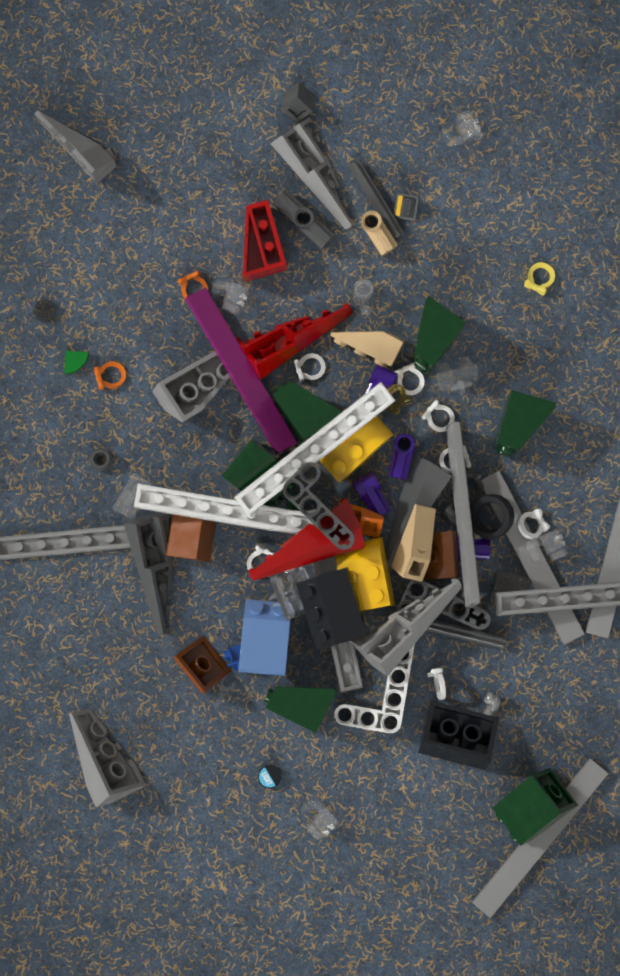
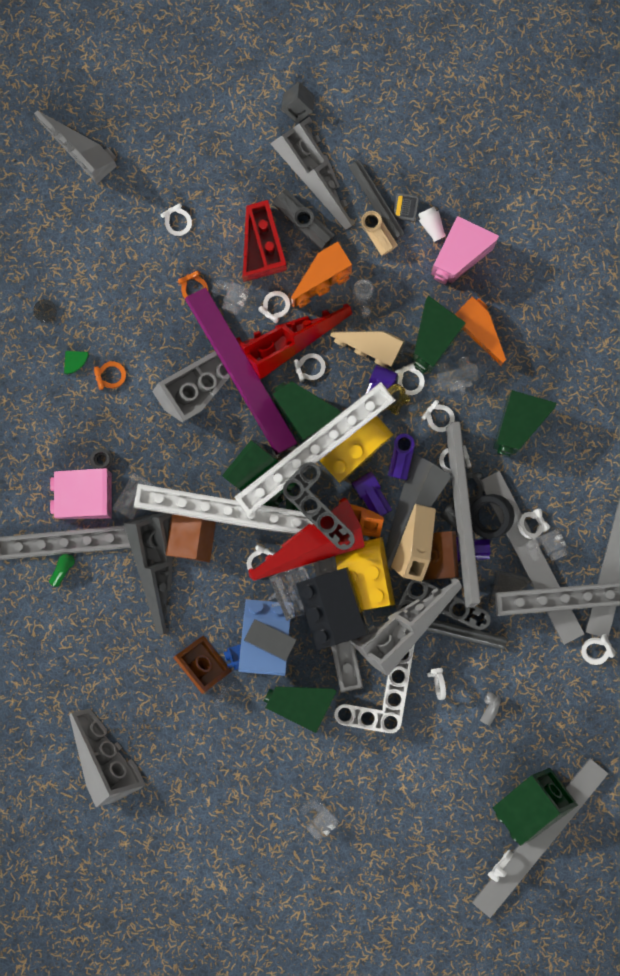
(64, 563): none -> green arm
(82, 494): none -> bright pink slope
(177, 208): none -> white piece
(269, 776): tile -> none
(270, 640): none -> dark grey tile
(274, 317): none -> white piece
(327, 268): none -> orange slope
(432, 223): none -> white cone
(458, 735): black slope -> none
(462, 250): none -> bright pink slope
(468, 128): clear piece -> none
(481, 328): none -> orange slope
(498, 868): none -> white piece
(529, 283): light yellow piece -> none
(610, 652): none -> white piece

